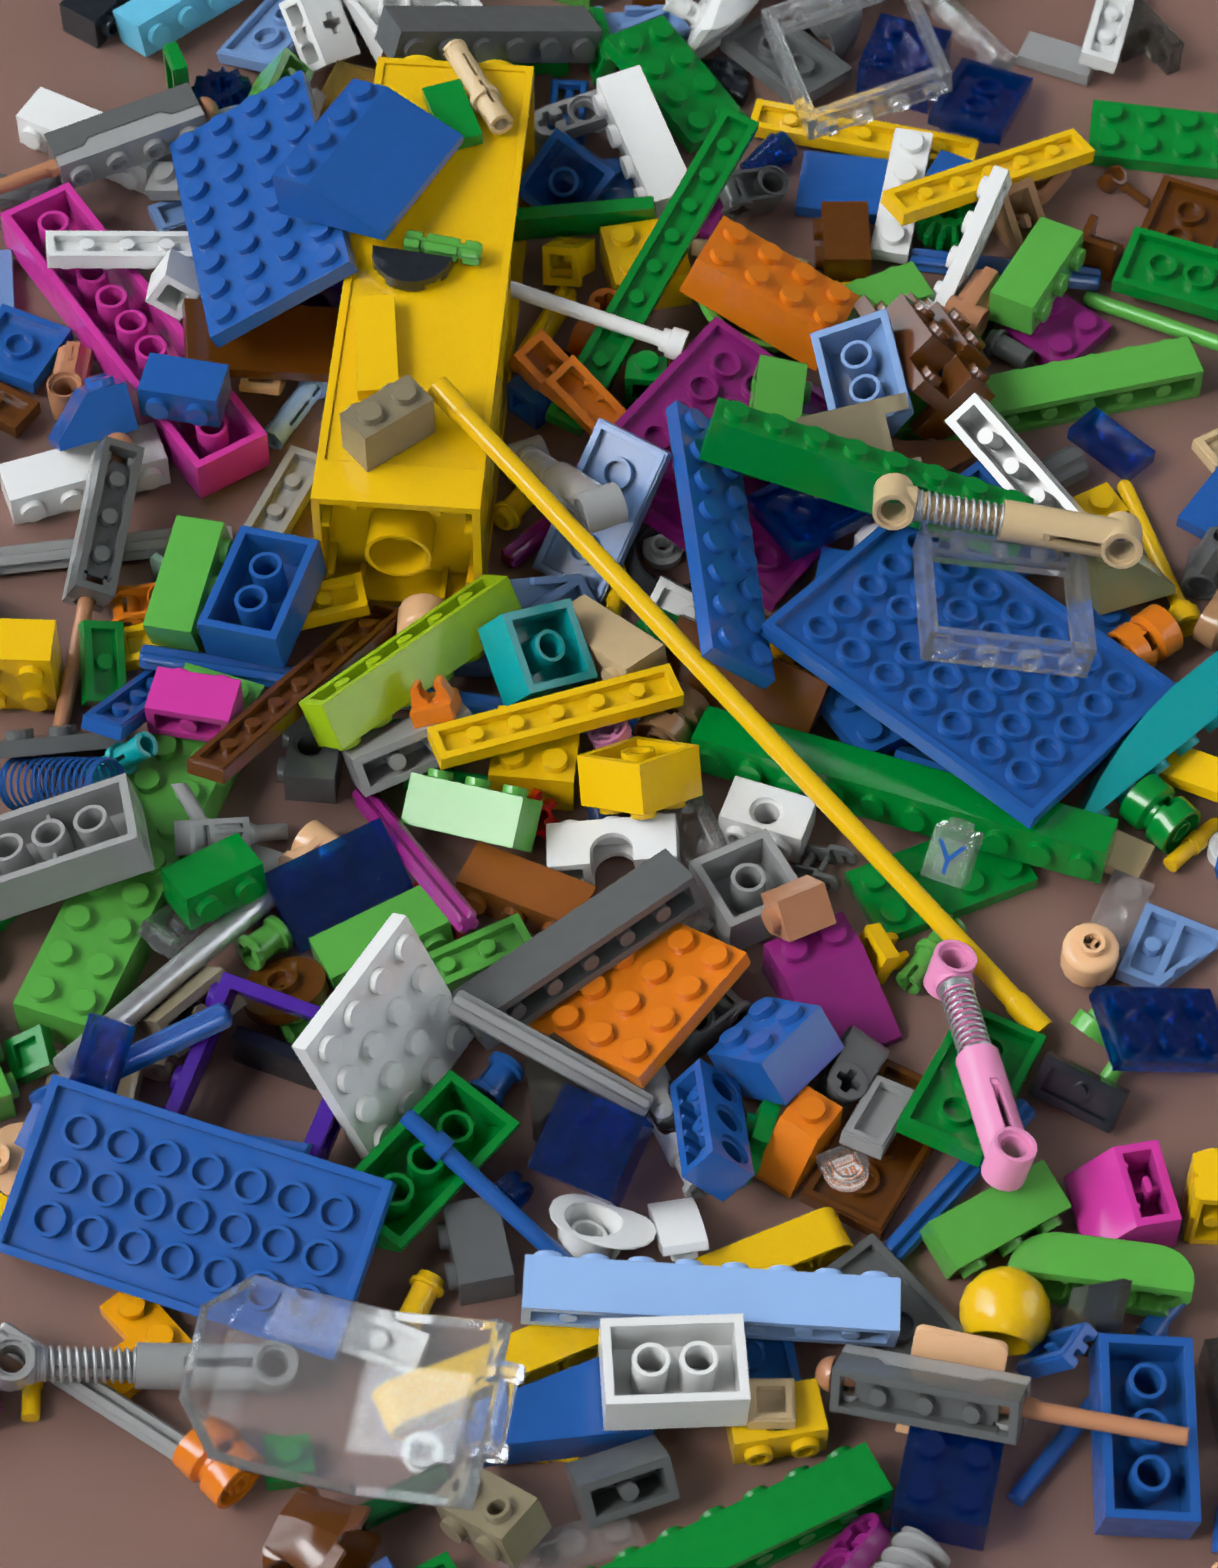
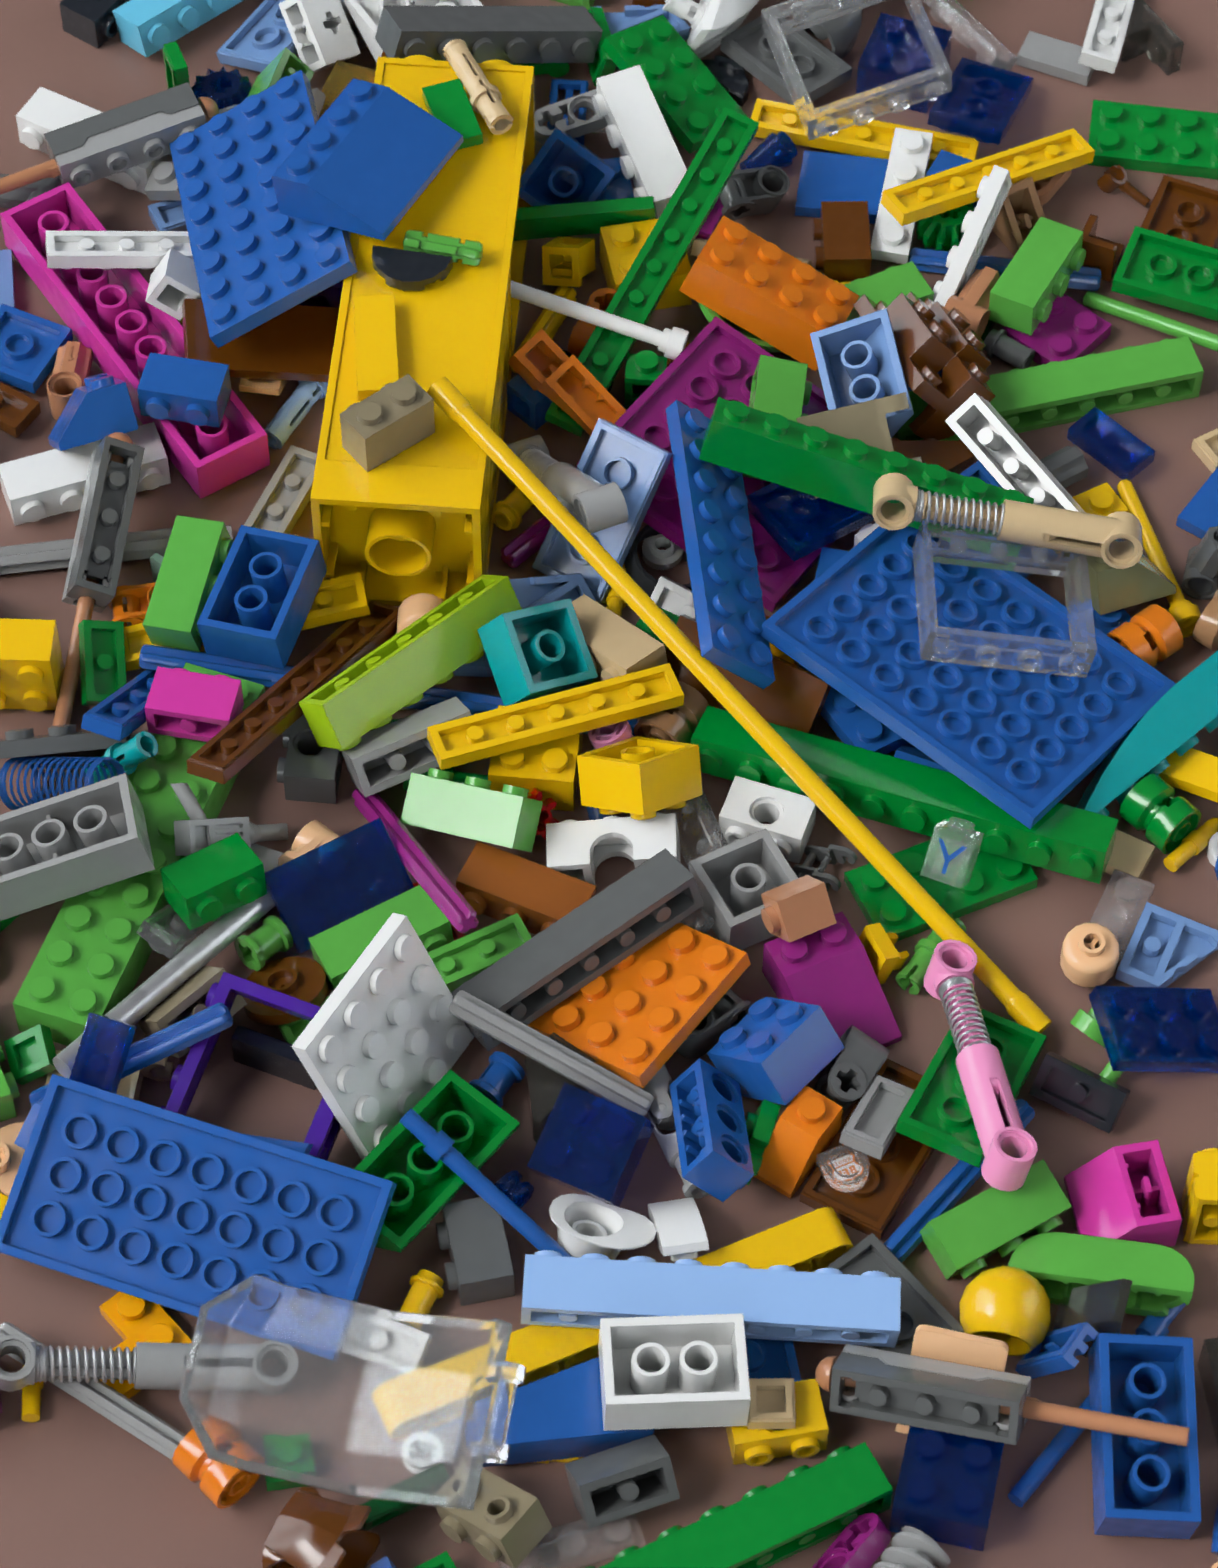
(434, 706): orange tile -> none

